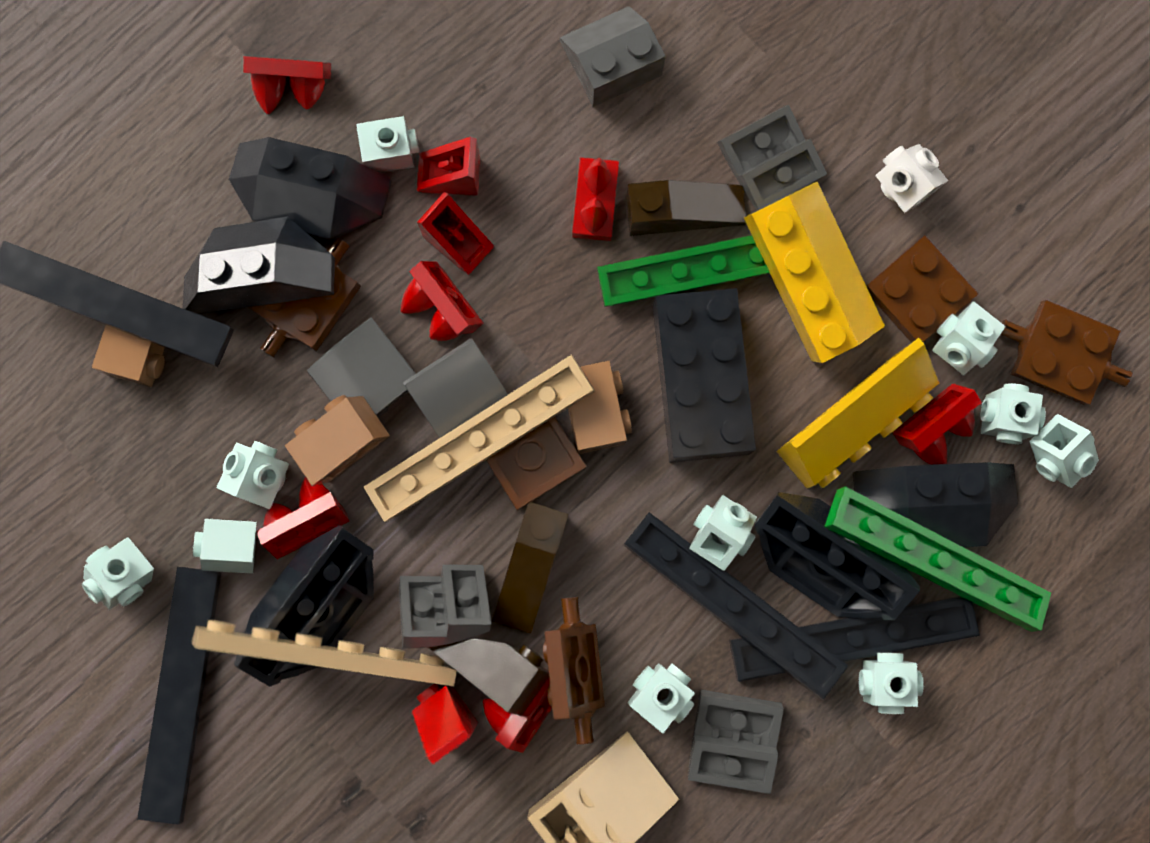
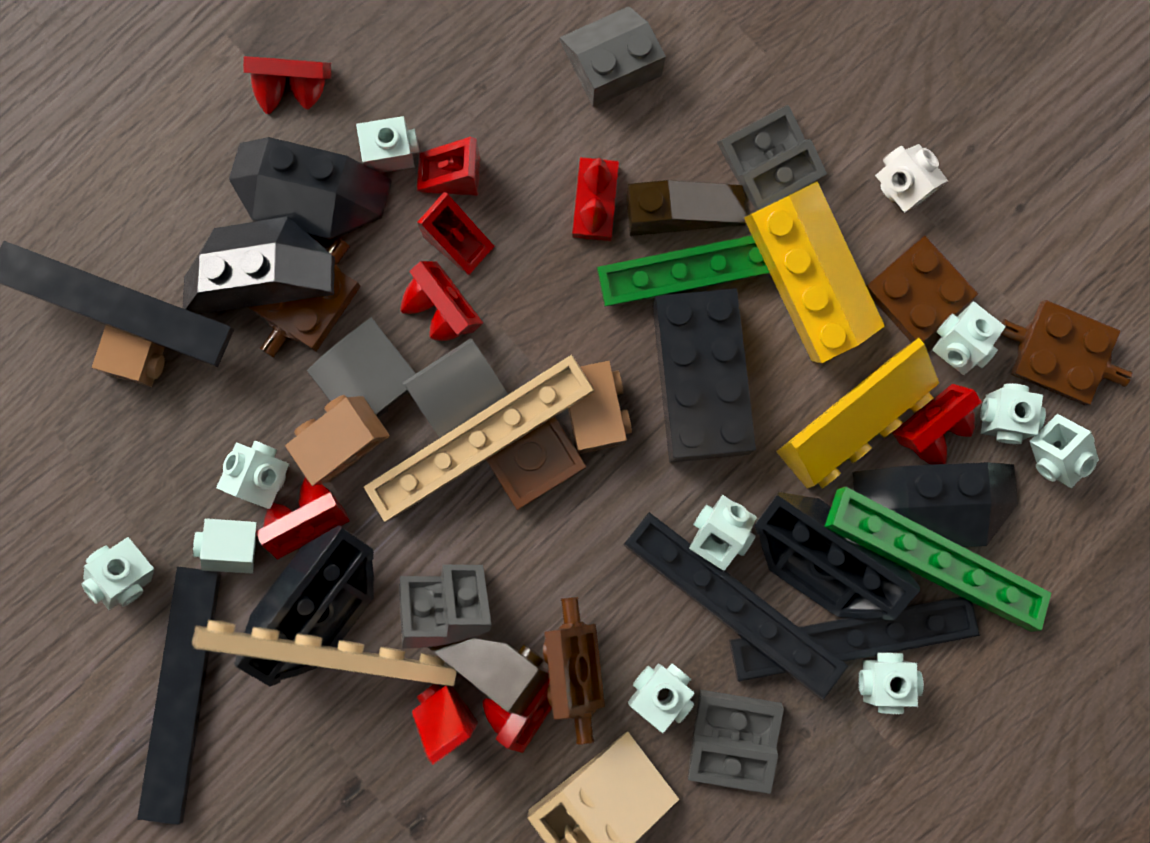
(530, 567): dark brown slope -> none

